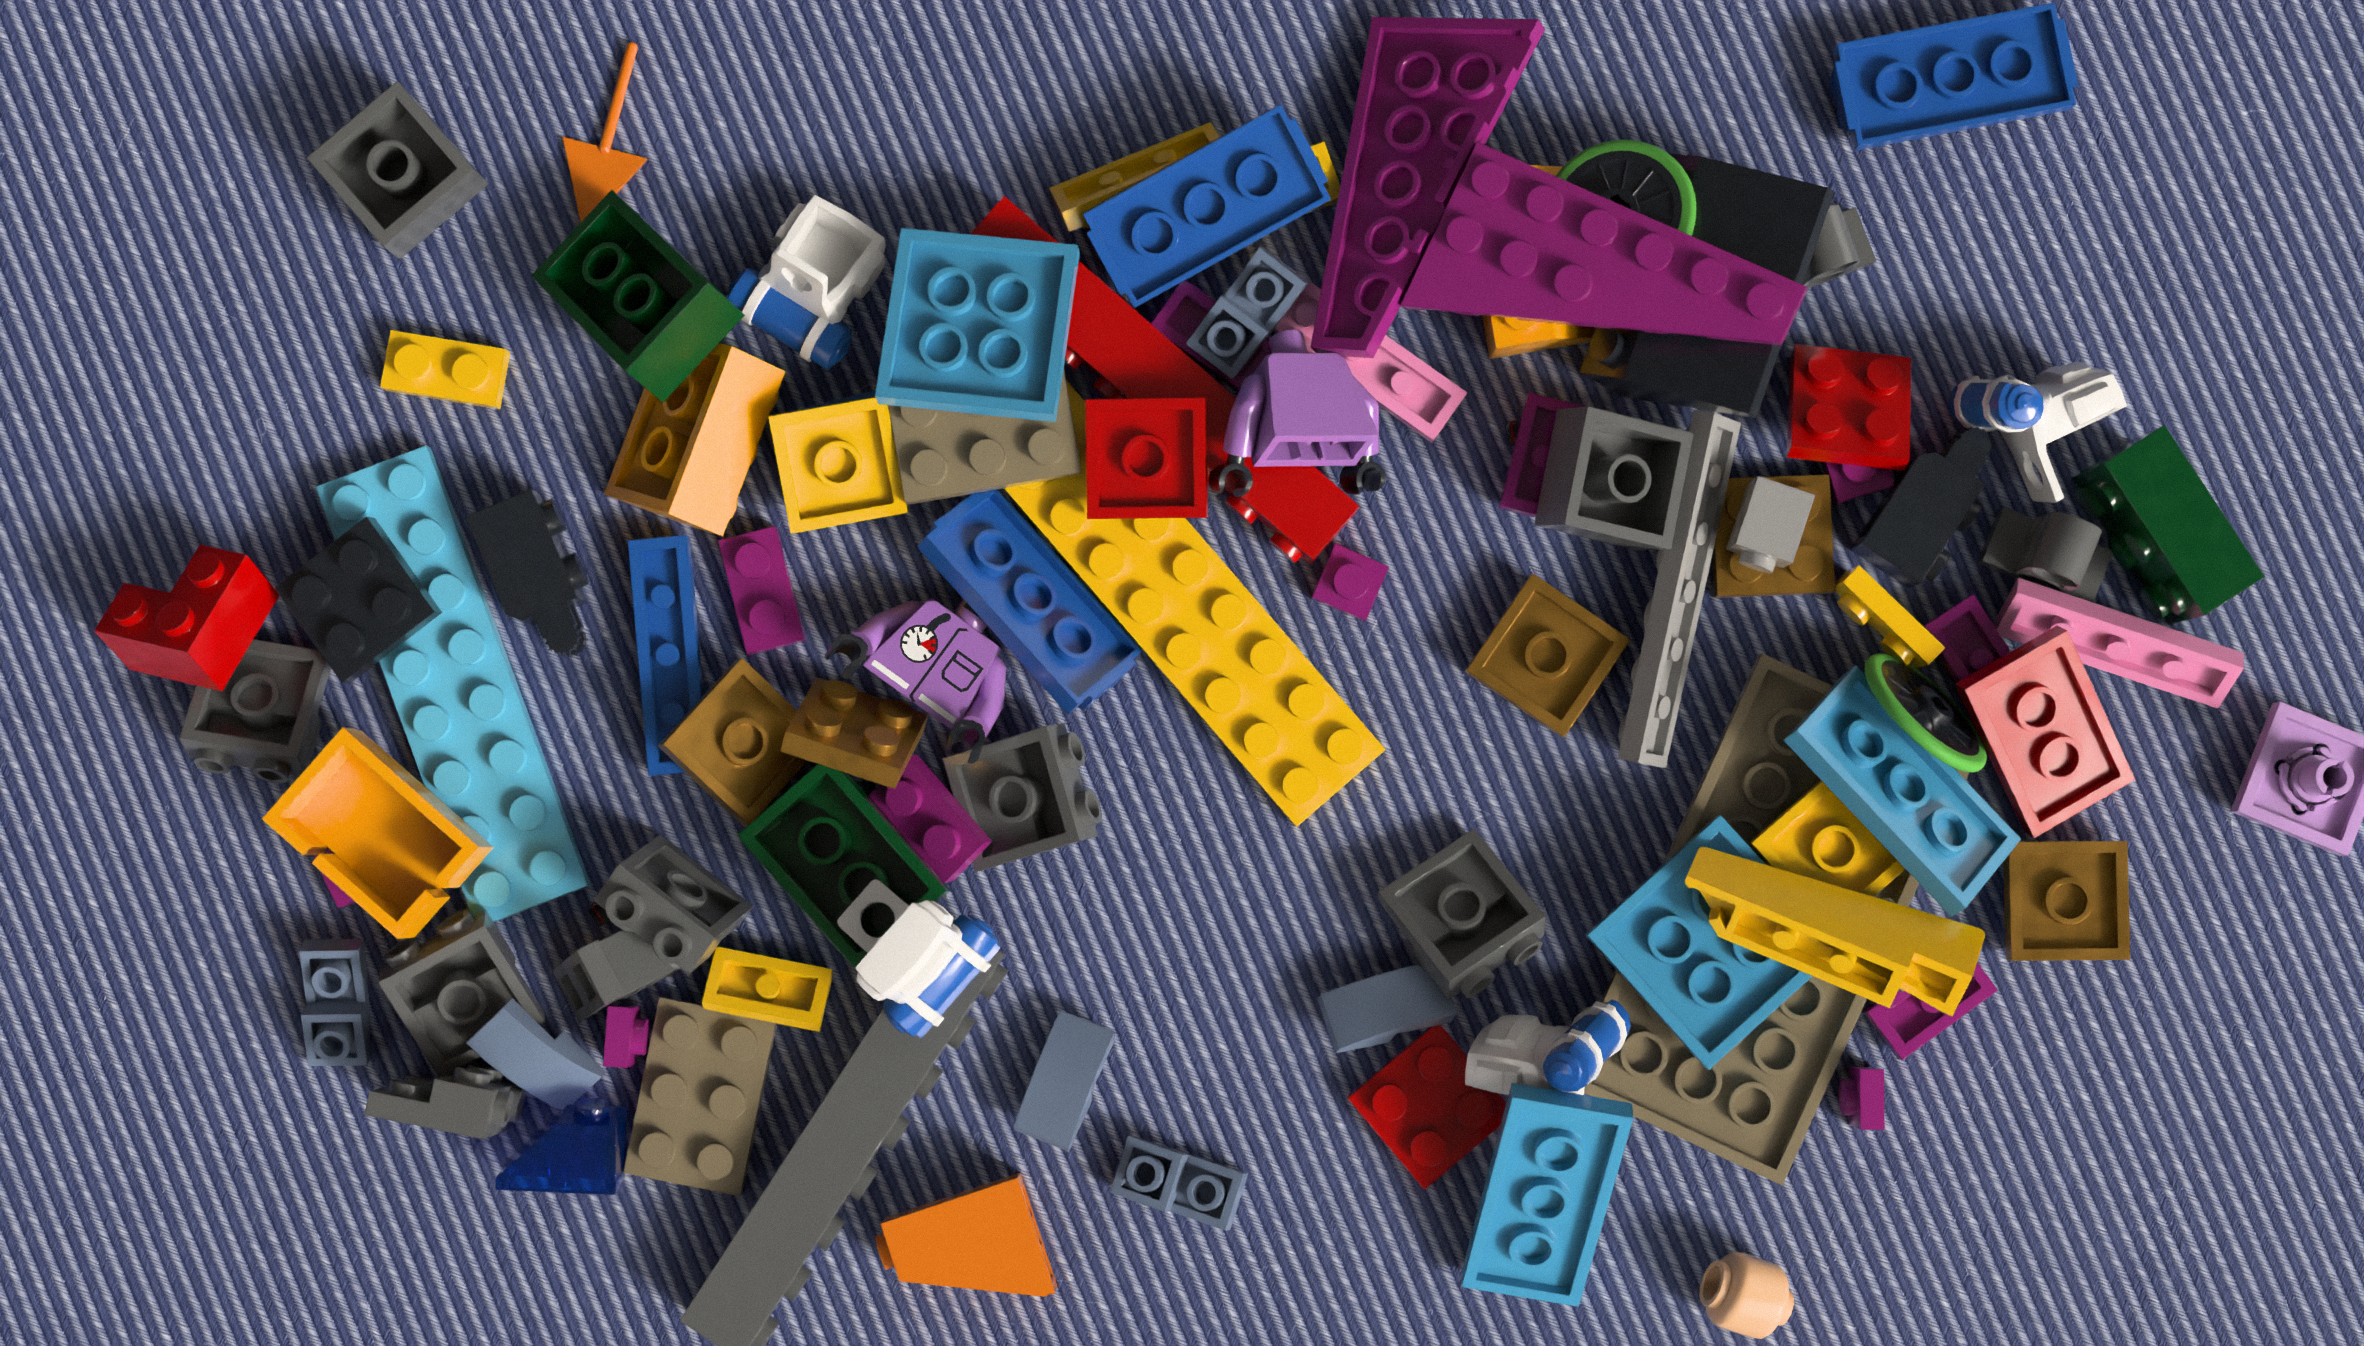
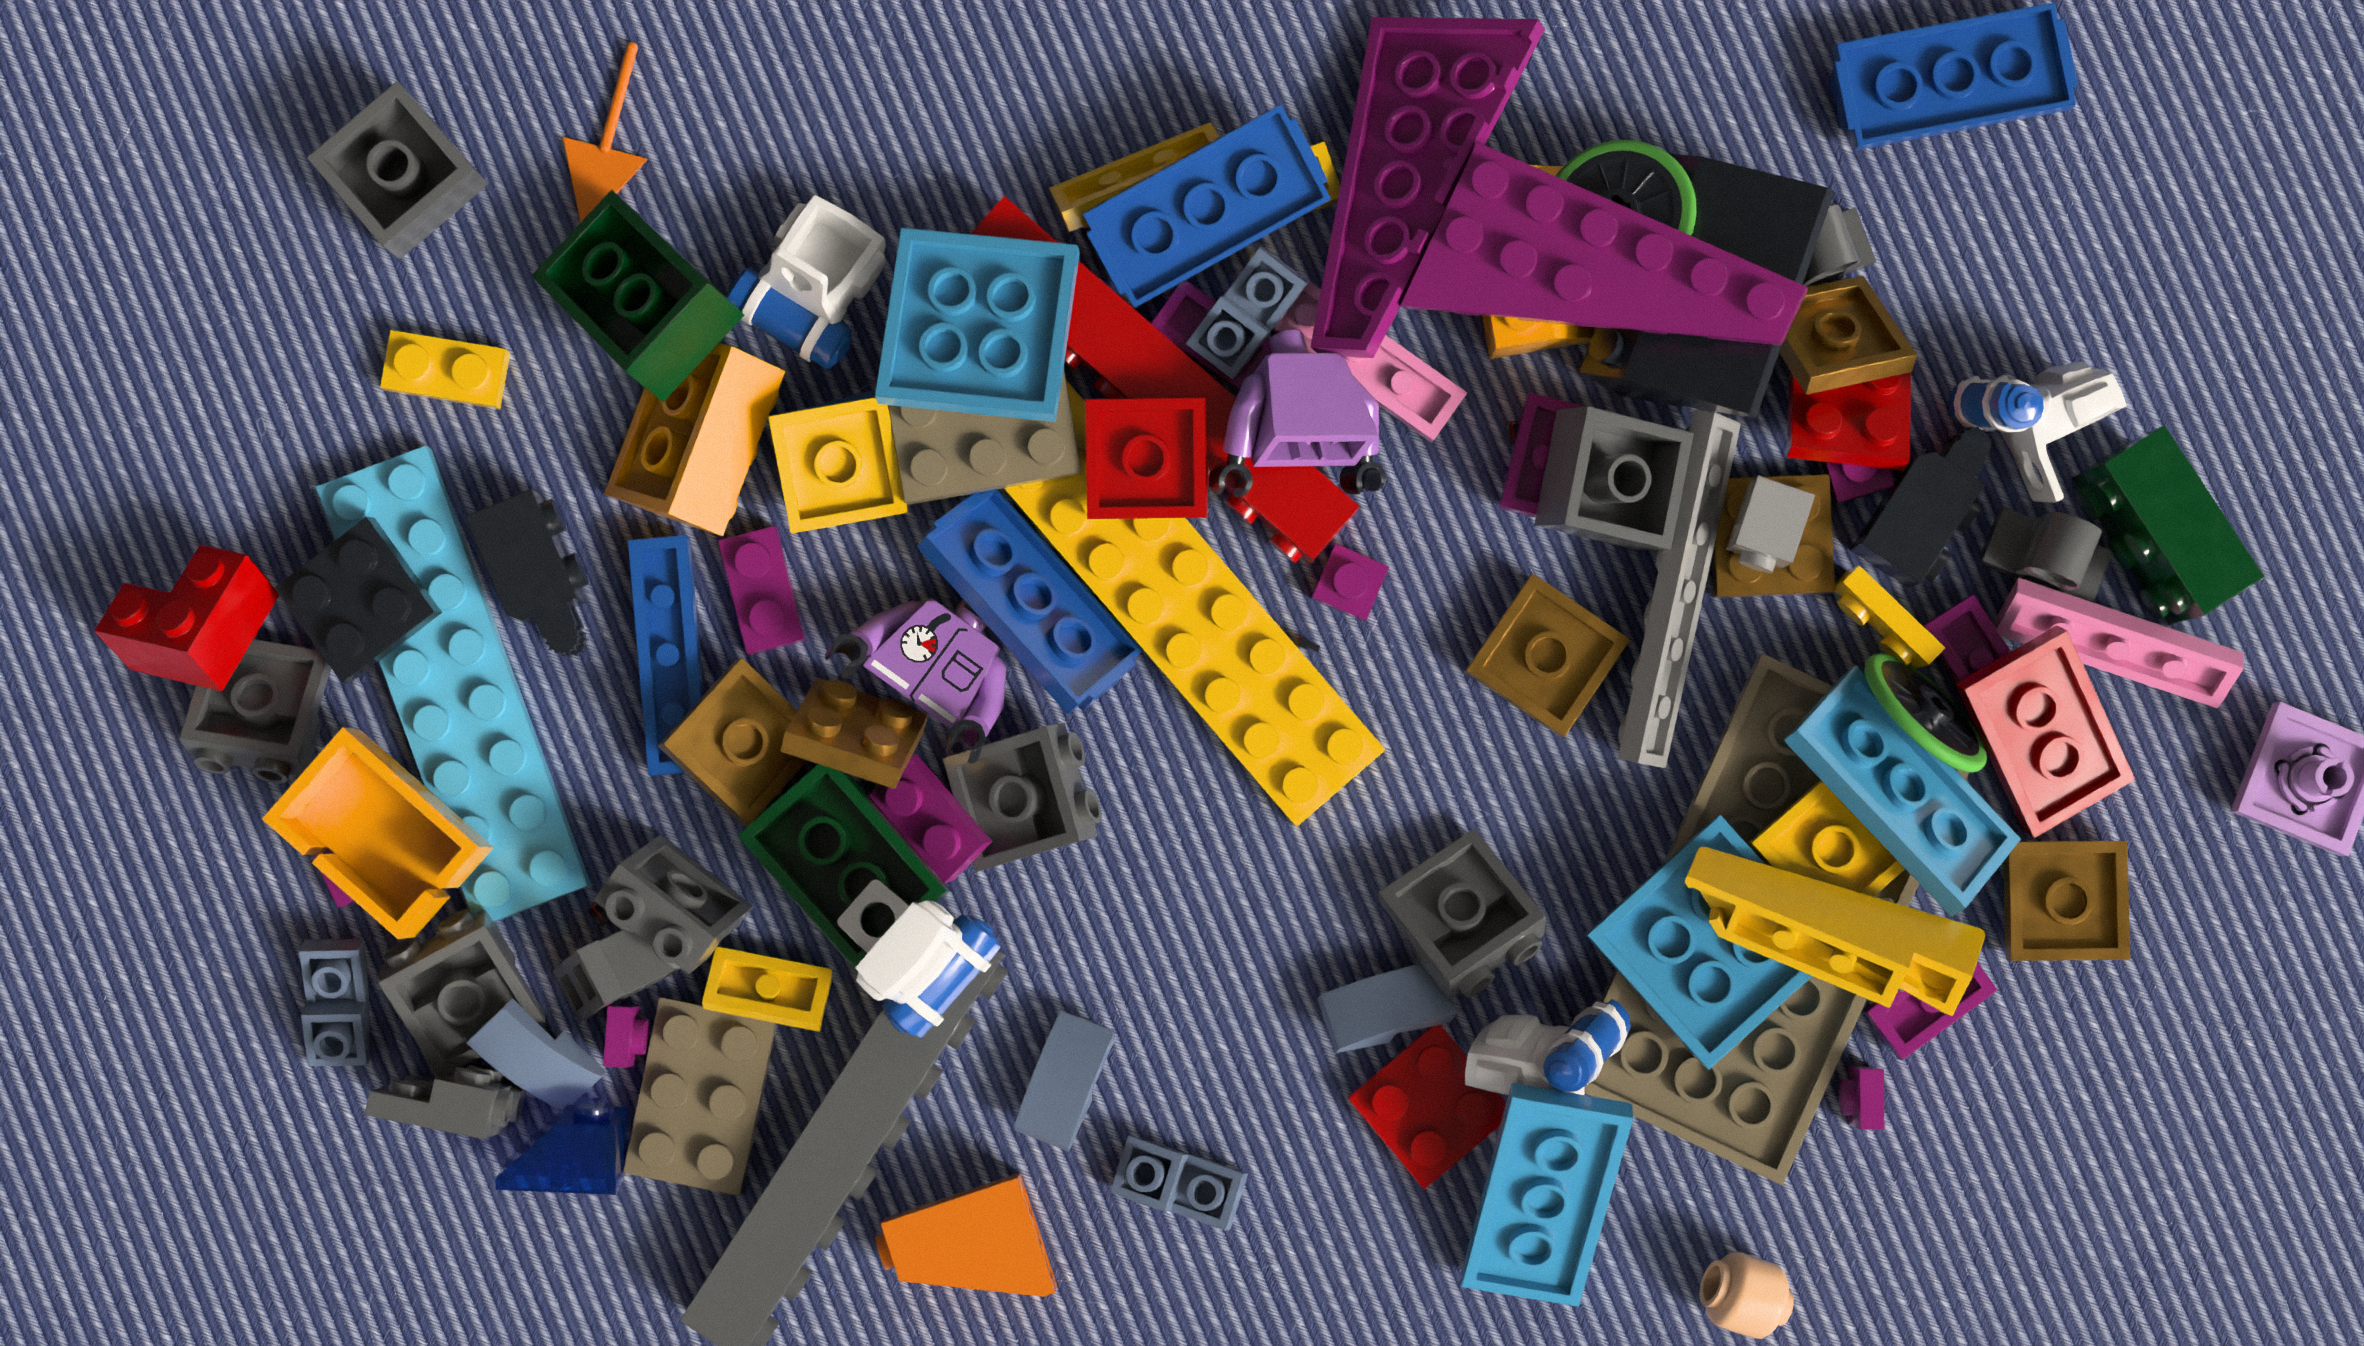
(1305, 643): none -> black piece
(1844, 338): none -> pearl gold plate

